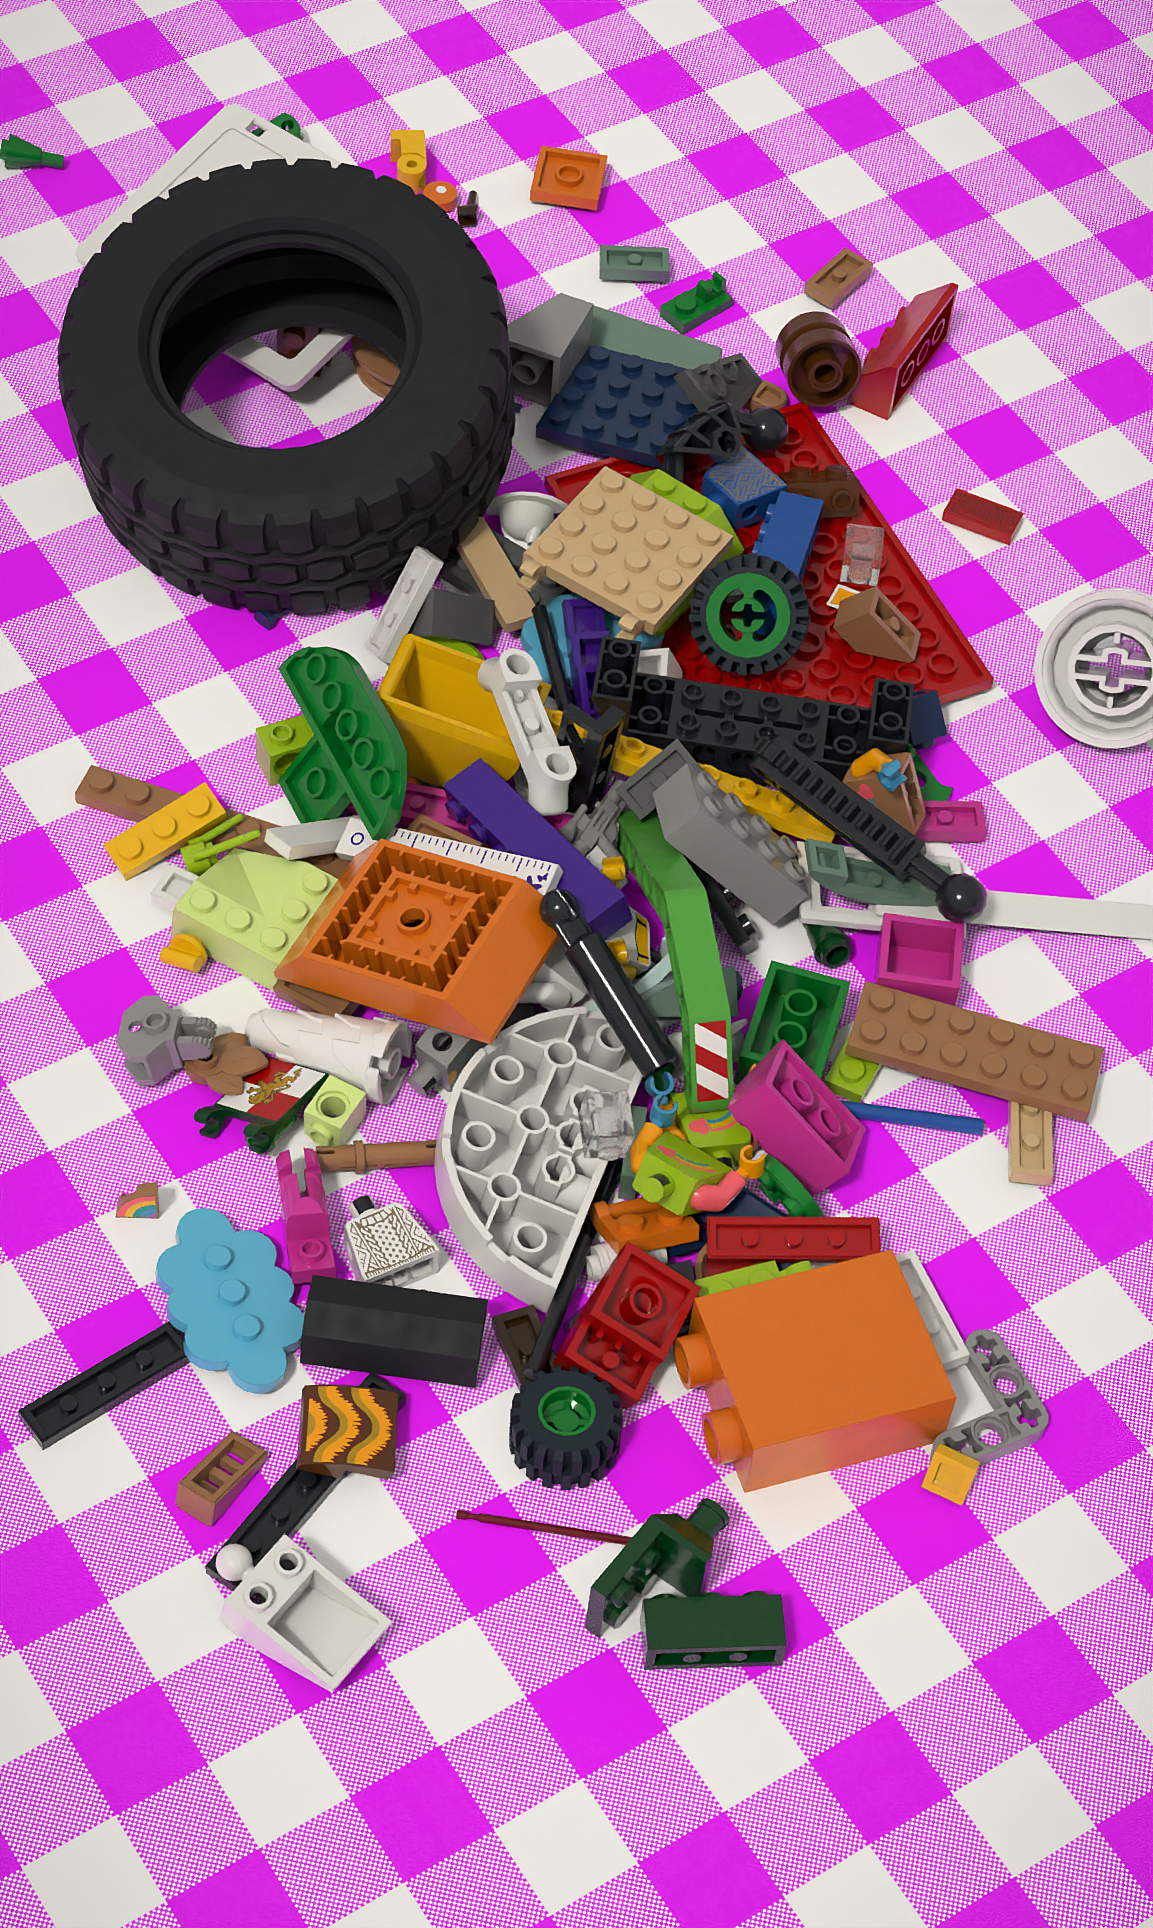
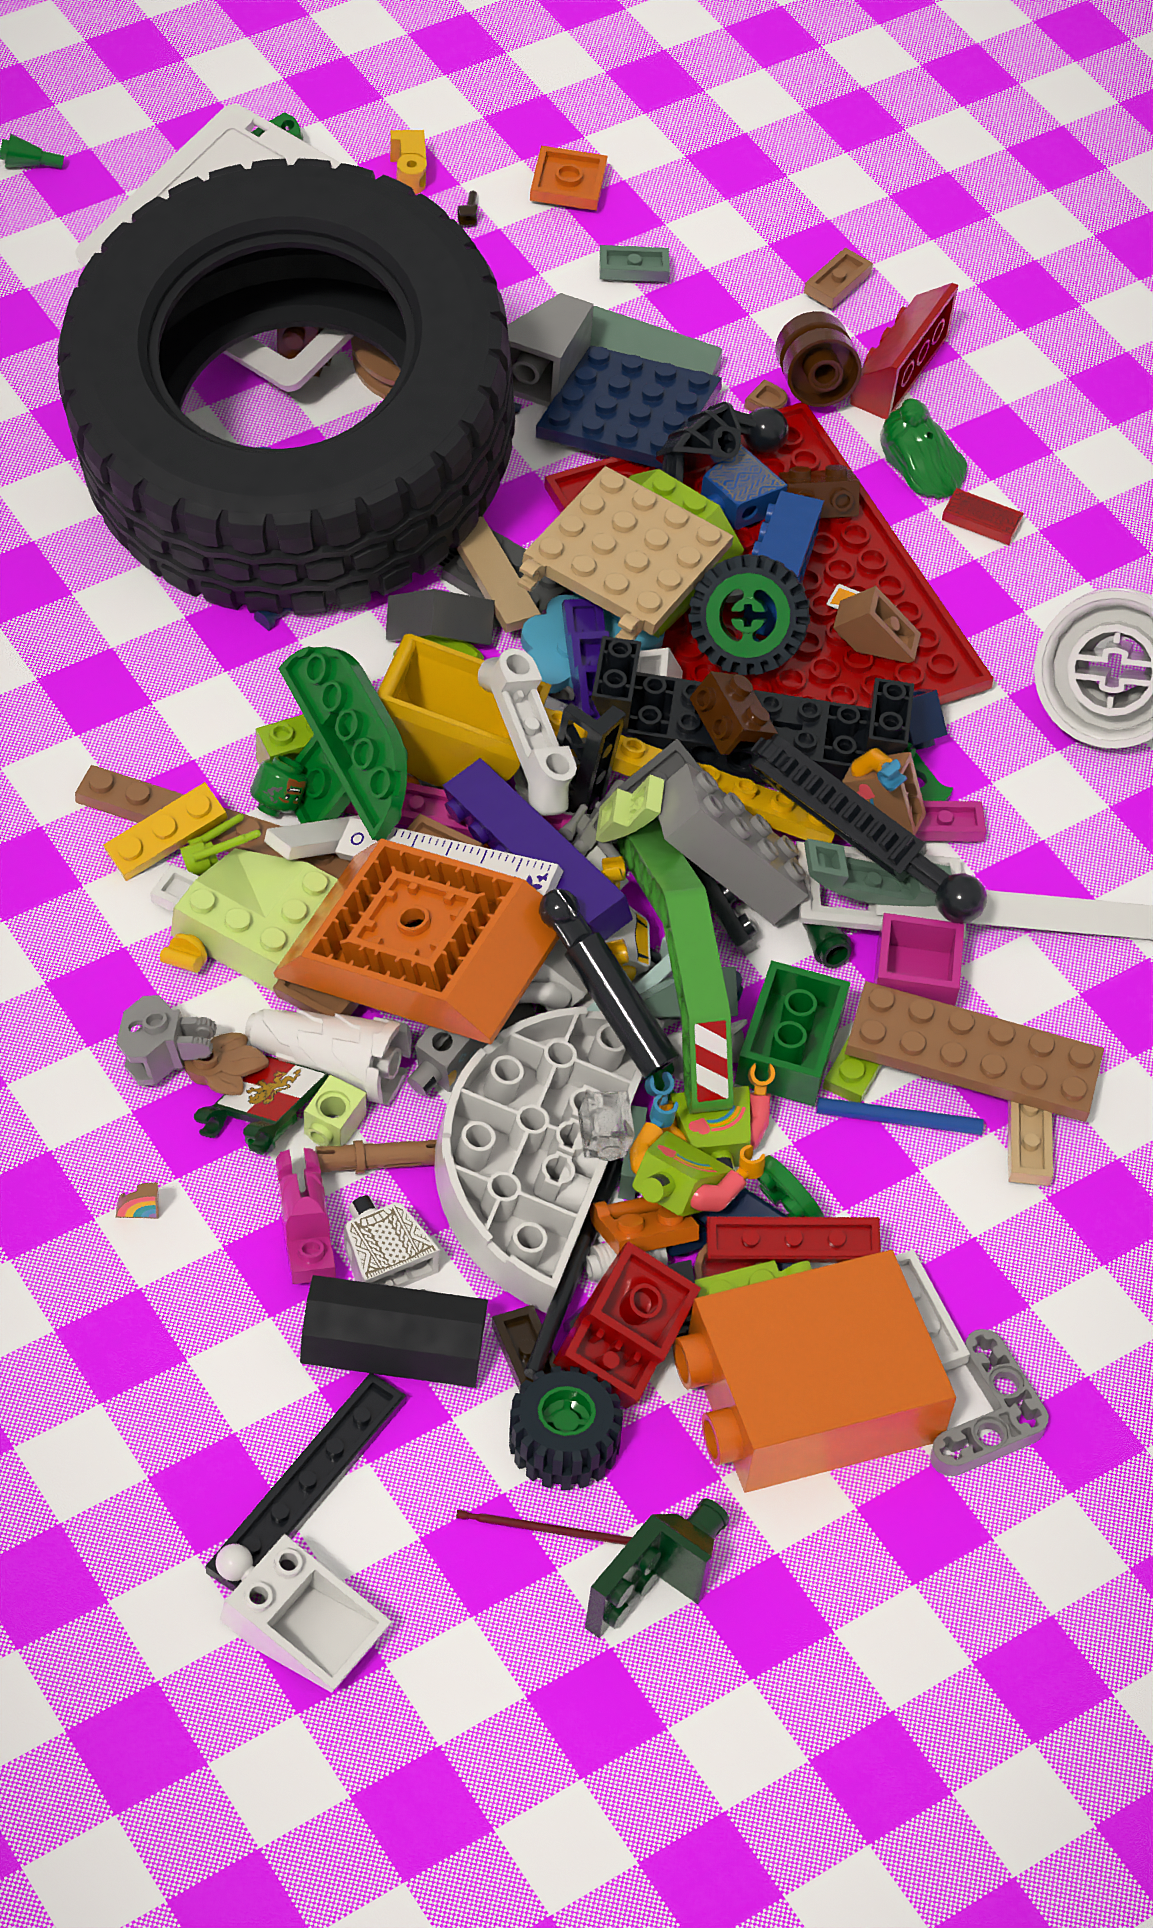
(104, 1386): black tile -> none
(205, 1500): medium nougat slope -> none
(230, 1300): medium azure plate -> none
(278, 785): none -> green head
(347, 1430): slope -> none
(403, 603): white tile -> none
(442, 194): orange tile -> none
(525, 514): white helmet -> none
(551, 657): black bar -> none
(628, 811): none -> yellowish green slope
(697, 305): green plate -> none
(712, 1631): dark green brick -> none
(723, 381): dark grey wing -> none
(731, 711): none -> reddish brown bracket
(797, 1119): dark pink slope -> none
(862, 554): clear brick -> none
(922, 451): none -> green hair
(950, 1474): yellow tile -> none

